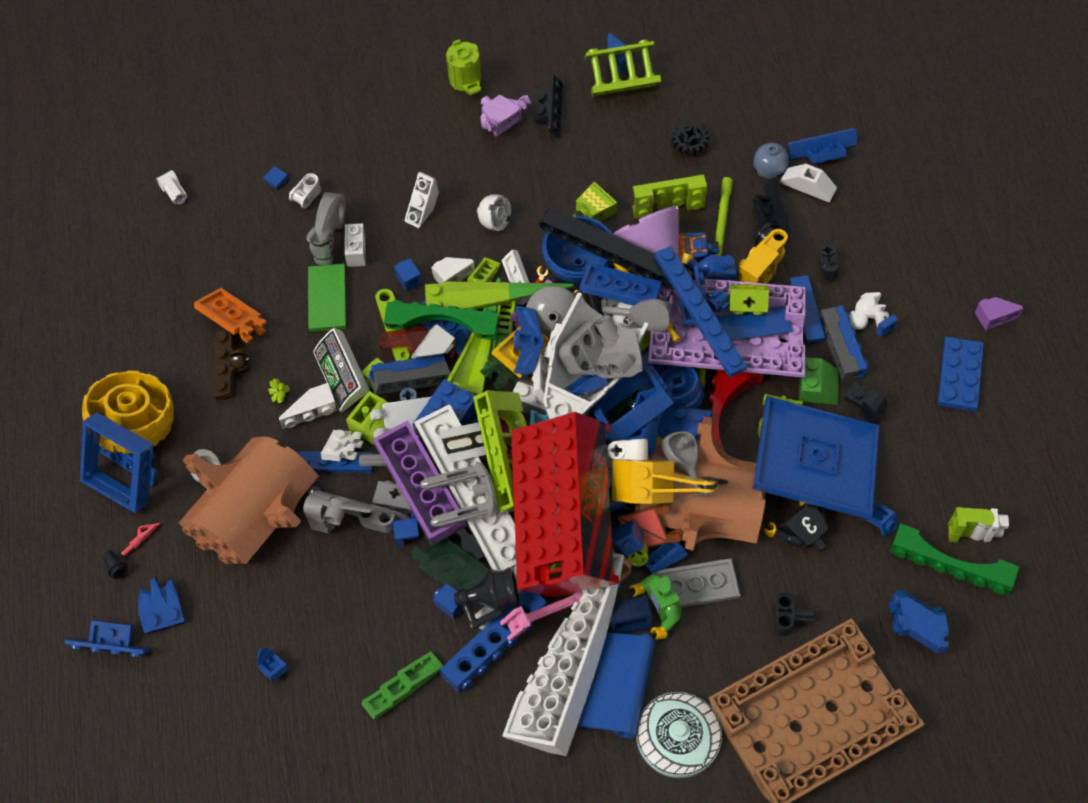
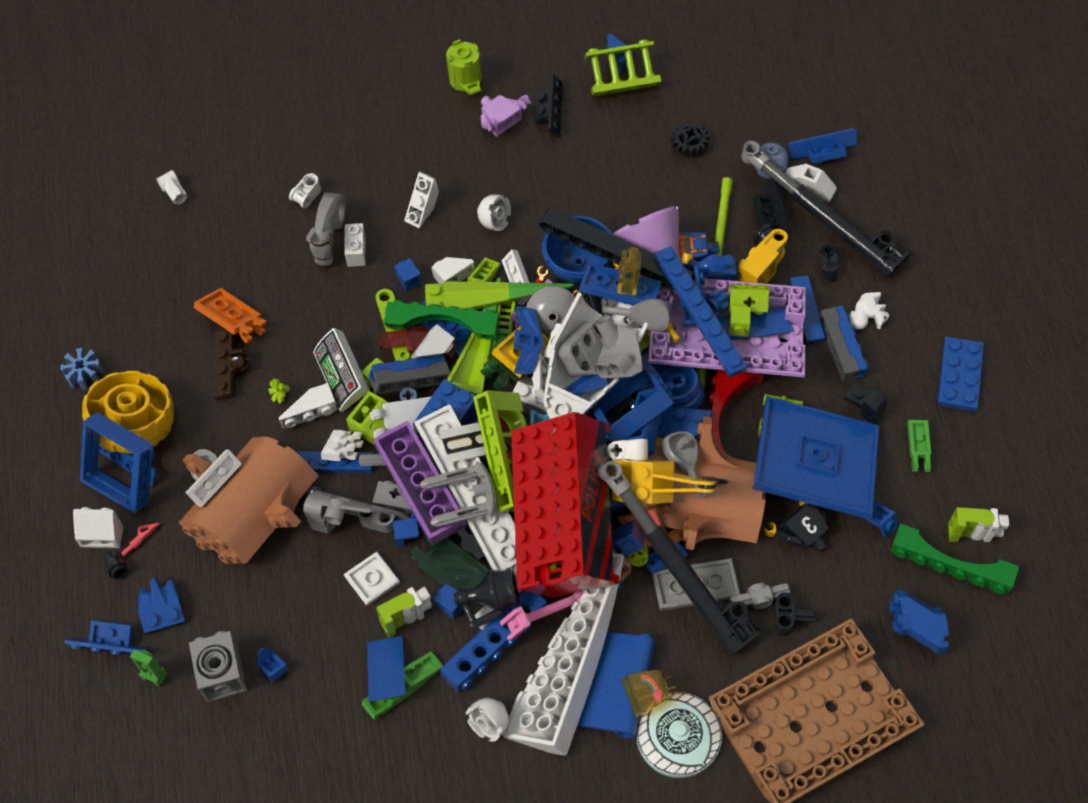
(81, 369): none -> medium blue gear
(97, 528): none -> white slope
(148, 667): none -> bright green plate
(213, 478): none -> white plate
(217, 666): none -> light grey brick
(275, 177): blue tile -> none
(326, 297): bright green tile -> none
(371, 579): none -> white tile
(385, 668): none -> blue sticker
(403, 609): none -> lime hips
(488, 718): none -> white cylinder
(595, 203): lime torso -> none
(629, 263): none -> clear yellow torso
(631, 616): dark blue brick -> none
(647, 690): none -> clear yellow torso
(664, 600): bright green torso -> none
(665, 194): lime piece -> none
(731, 630): none -> black piece
(739, 321): none -> lime brick
(760, 595): none -> light grey axle
(819, 382): bright green slope -> none
(884, 256): none -> black piece
(886, 326): blue tile -> none
(919, 443): none -> bright green hinge
(996, 312): medium lavender slope -> none

